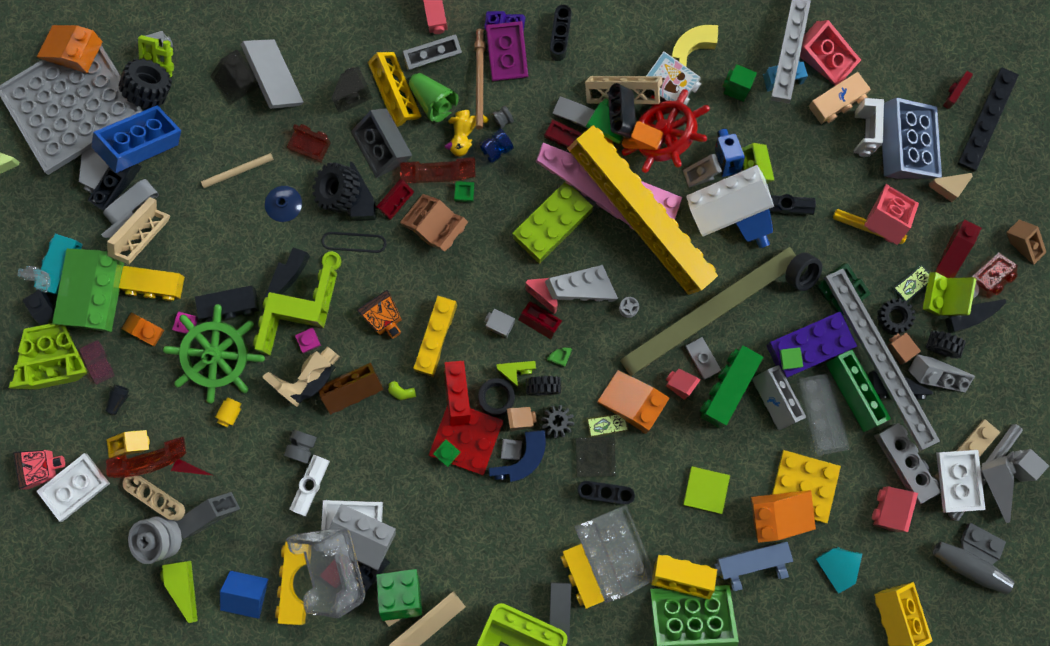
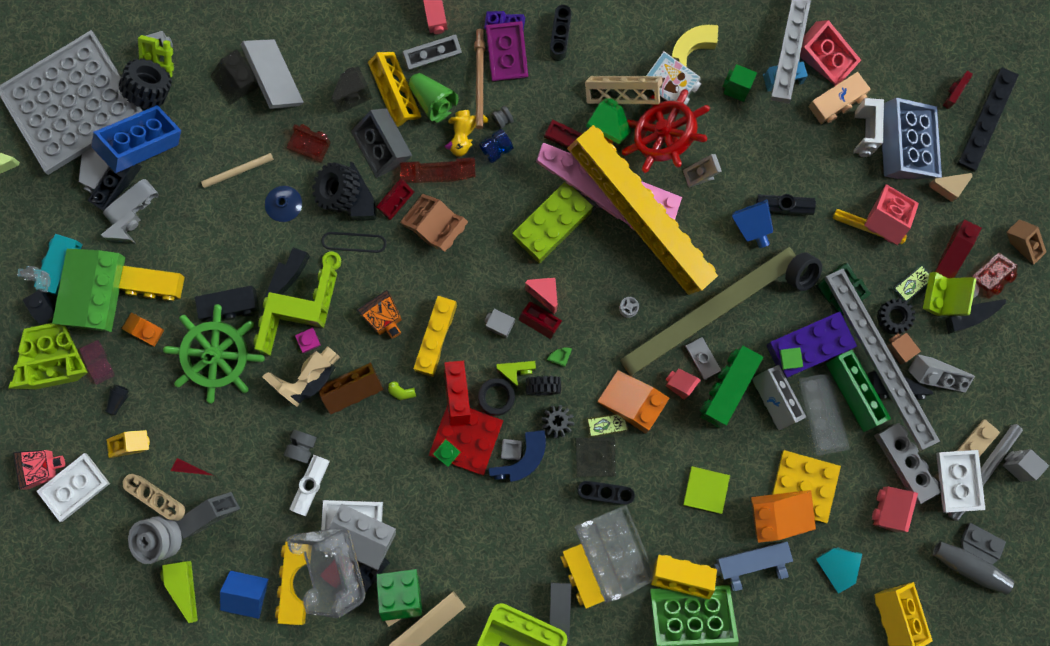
(70, 47): orange slope -> none
(132, 230): tan fence -> none
(148, 462): clear red slope -> none
(179, 327): dark pink plate -> none
(228, 412): yellow brick -> none
(464, 191): green plate -> none
(521, 418): medium nougat slope -> none
(573, 111): light grey slope -> none
(582, 285): light grey wing -> none
(621, 110): black beam -> none
(643, 137): orange slope -> none
(729, 150): blue torso -> none
(730, 200): white slope -> none
(758, 155): lime brick -> none
(945, 344): black tyre -> none
(1000, 478): light grey slope -> none

